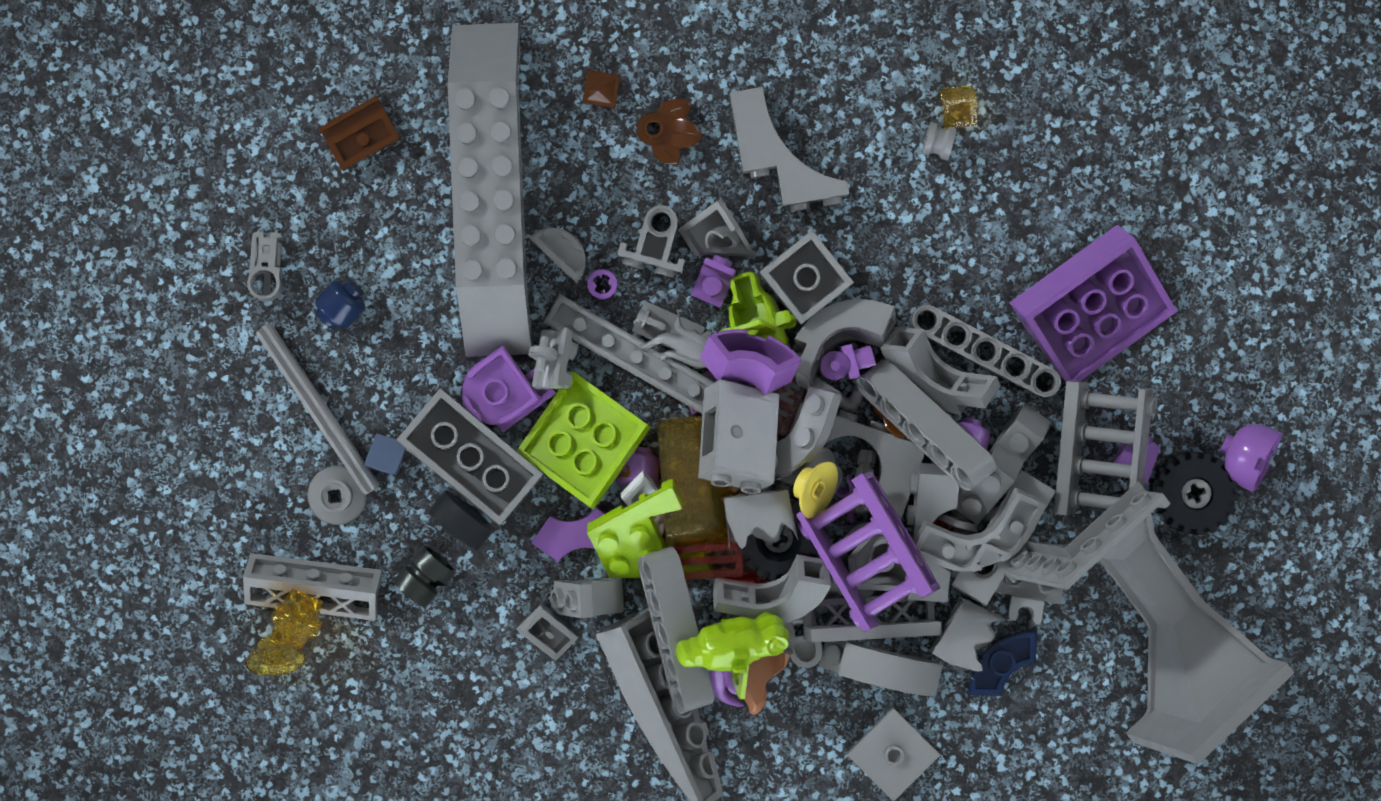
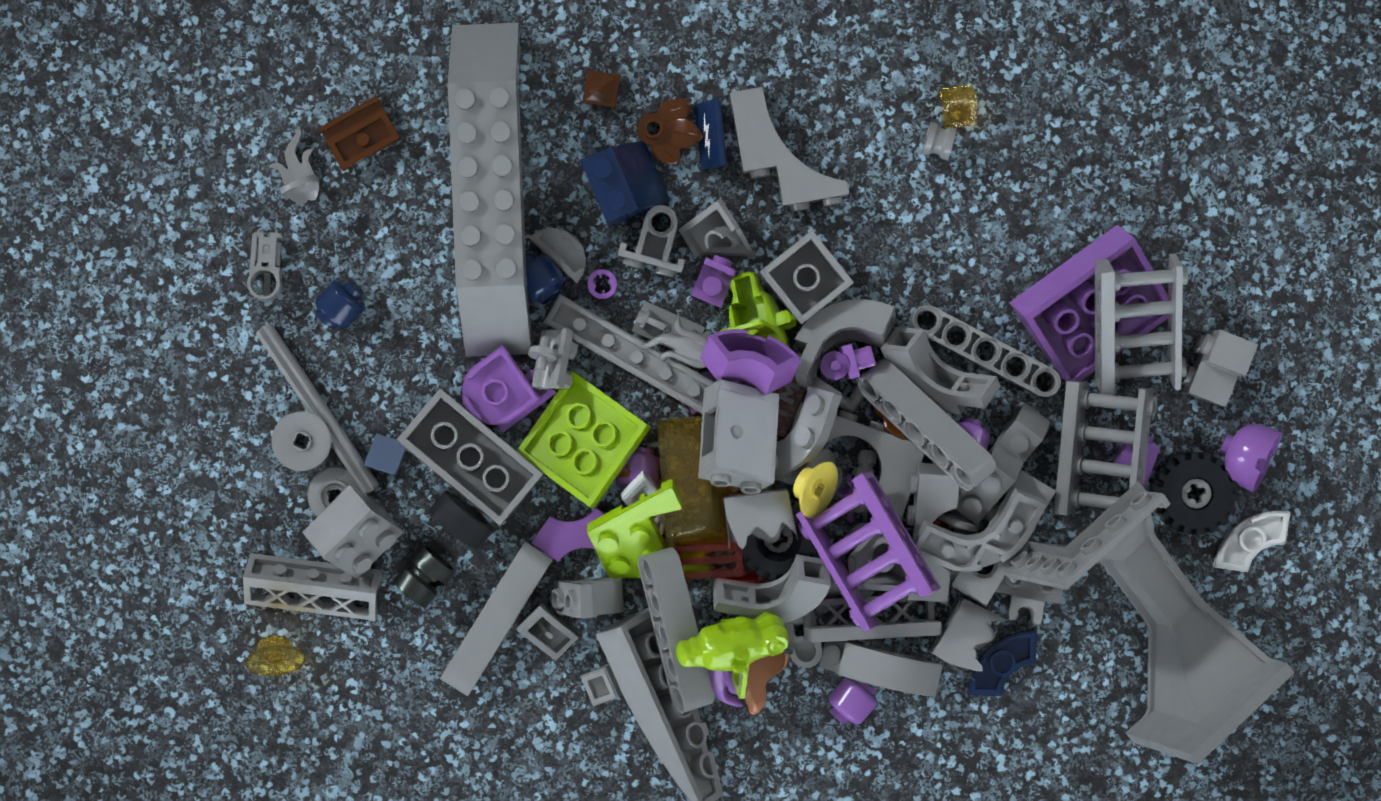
(287, 433): none -> light grey piece
(291, 623): clear yellow brick -> none
(298, 178): none -> light grey piece
(353, 532): none -> light grey brick
(496, 618): none -> light grey beam
(543, 278): none -> dark blue head
(601, 685): none -> light grey slope
(624, 181): none -> dark blue slope
(712, 145): none -> dark blue slope
(852, 701): none -> medium lavender head
(893, 754): light grey plate -> none
(1109, 312): none -> light grey fence
(1217, 366): none -> light grey brick
(1251, 537): none -> white tile

